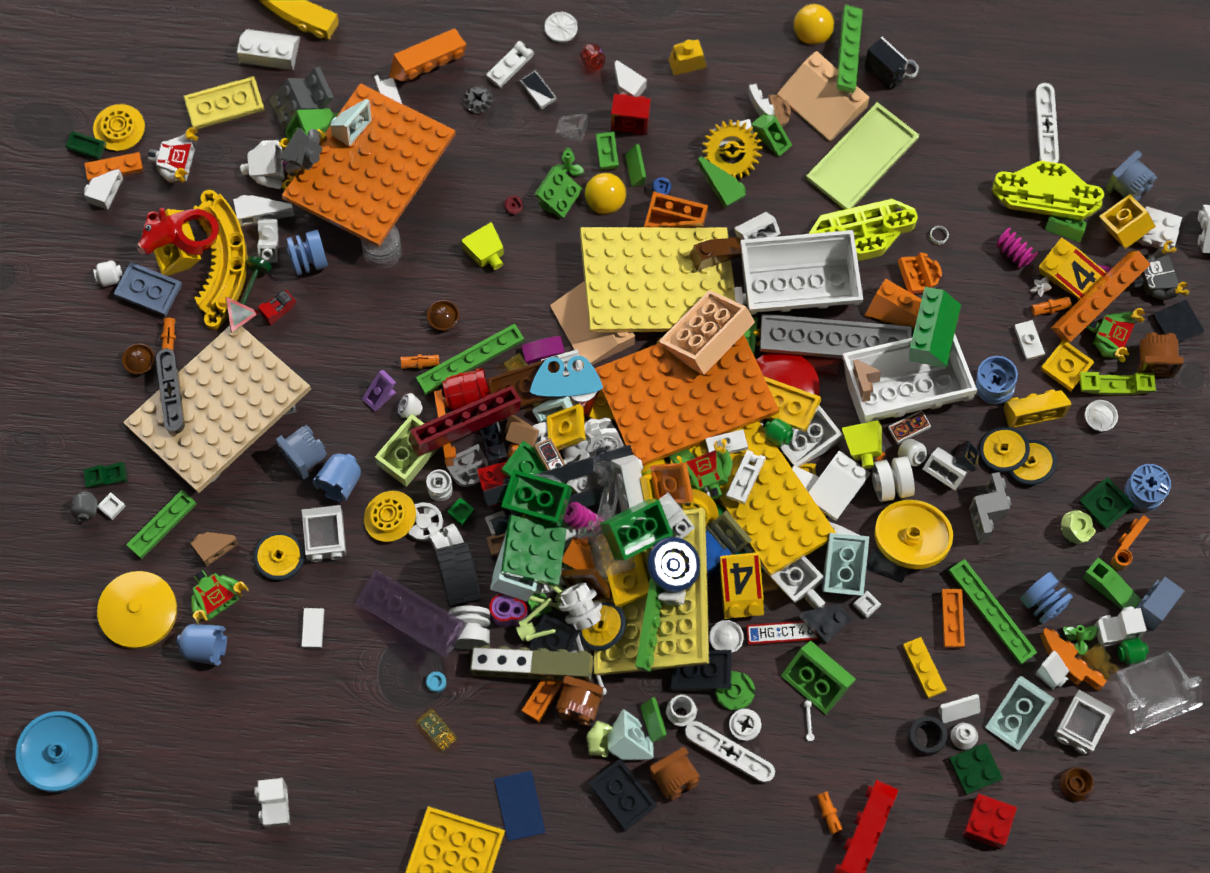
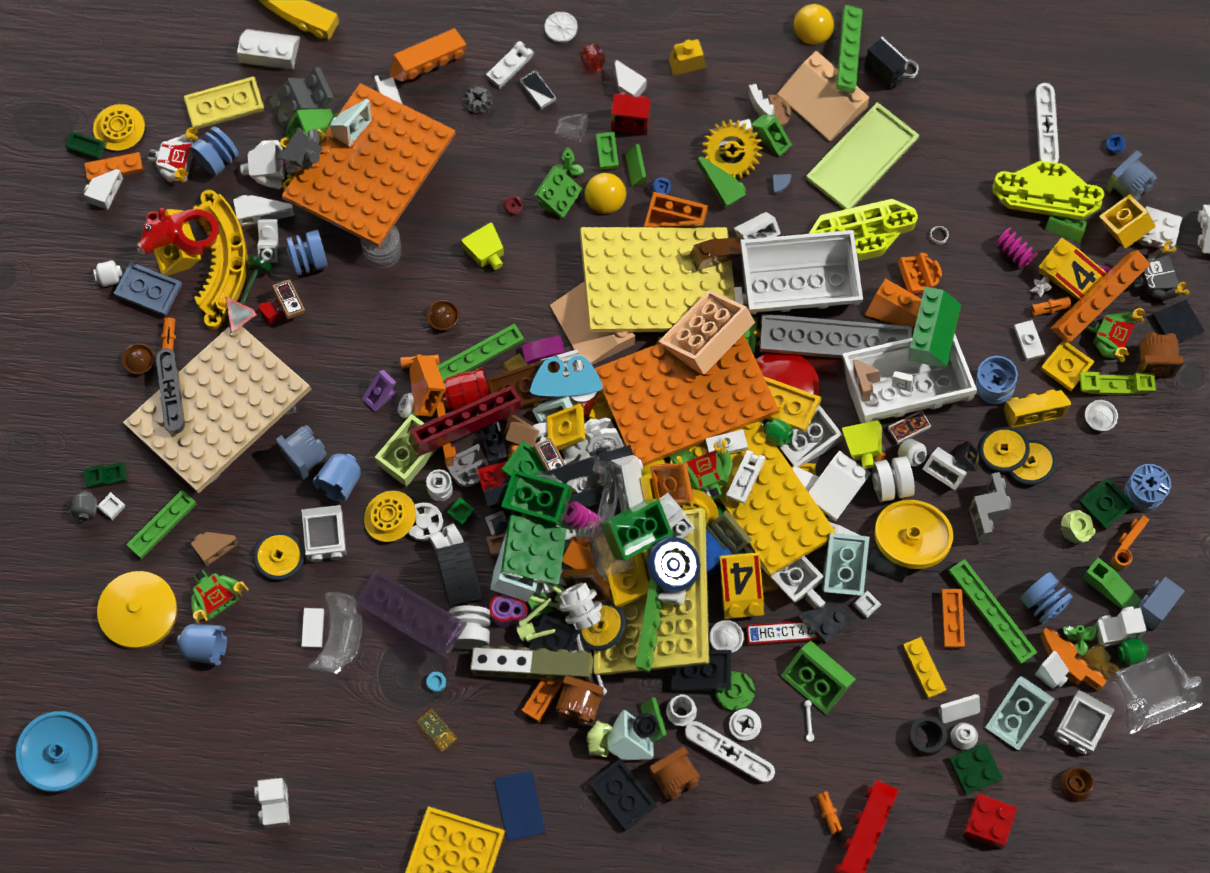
(217, 148): none -> medium blue wheel
(288, 299): none -> tile
(343, 634): none -> clear windscreen
(426, 385): none -> orange slope
(650, 729): none -> black plate
(780, 182): none -> sand blue tile
(902, 381): none -> white tile
(1116, 144): none -> blue tile

